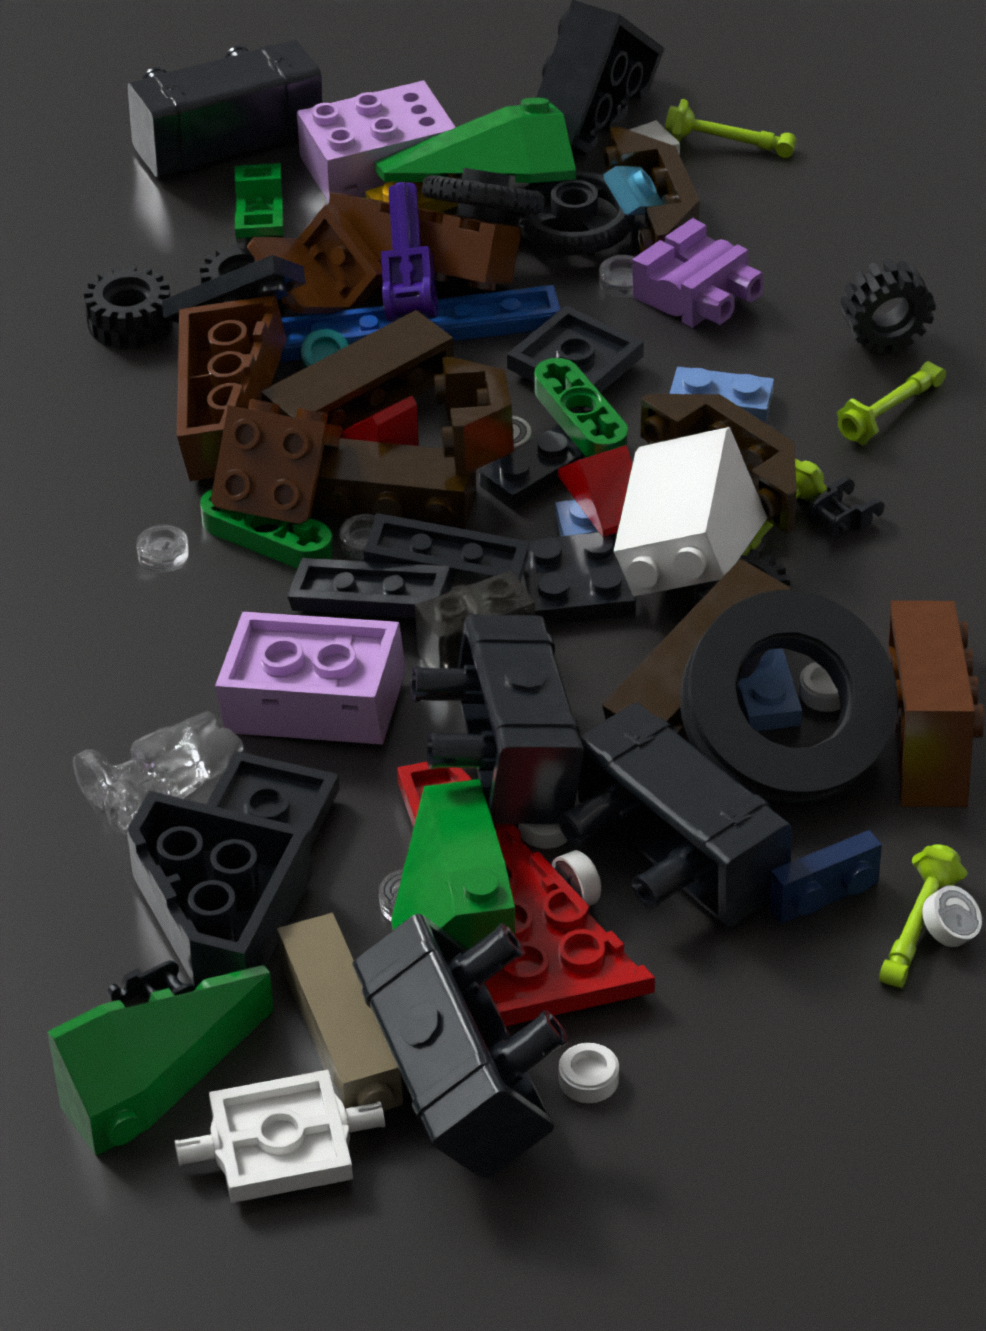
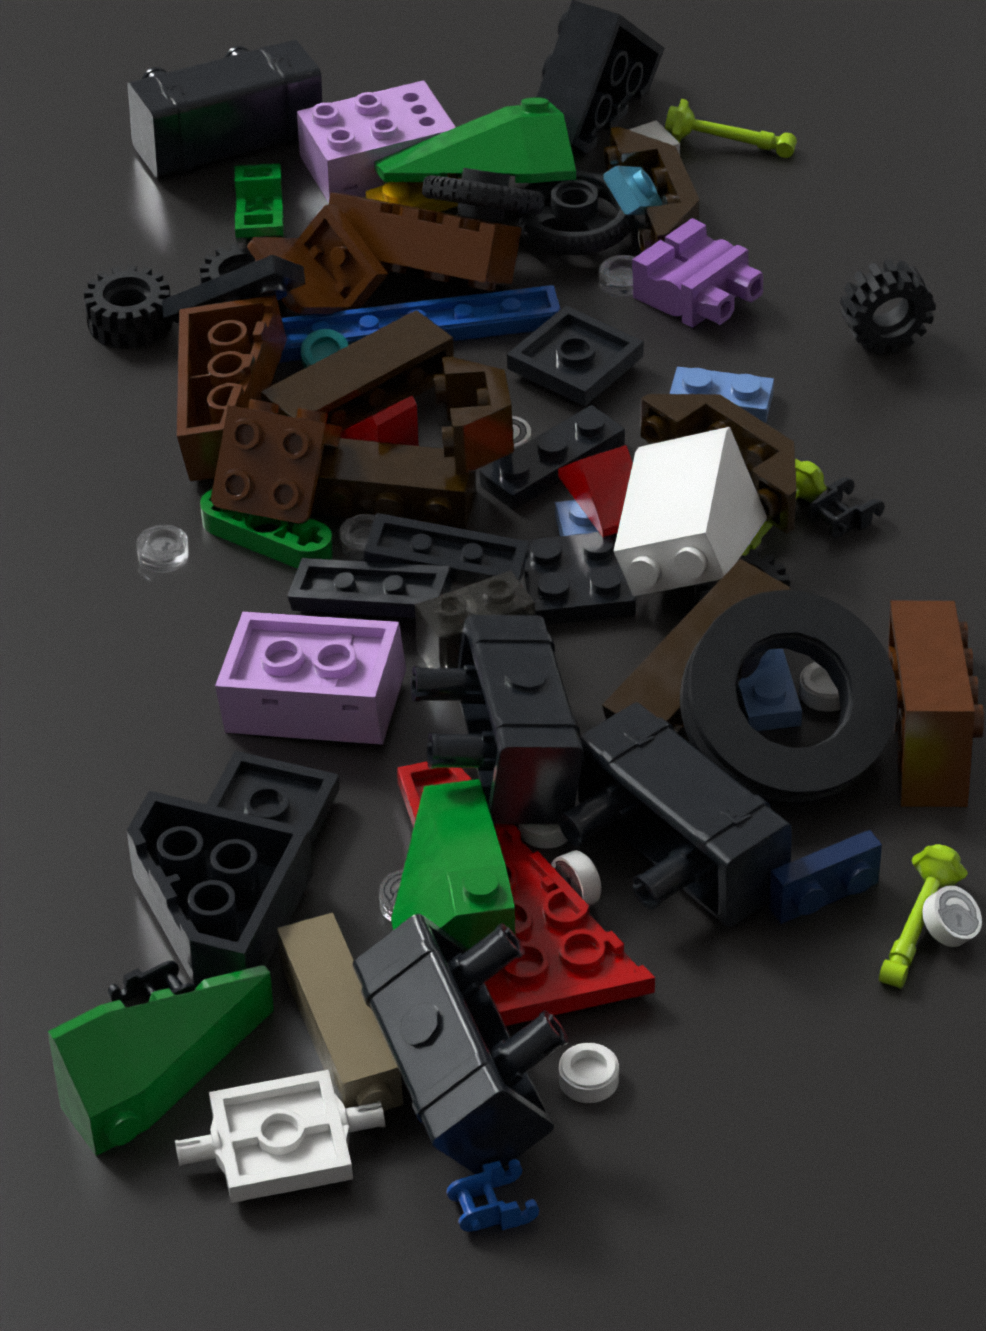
(168, 761): clear piece -> none
(408, 267): dark purple connector -> none
(496, 1211): none -> blue piece
(579, 392): green beam -> none
(858, 420): lime piece -> none

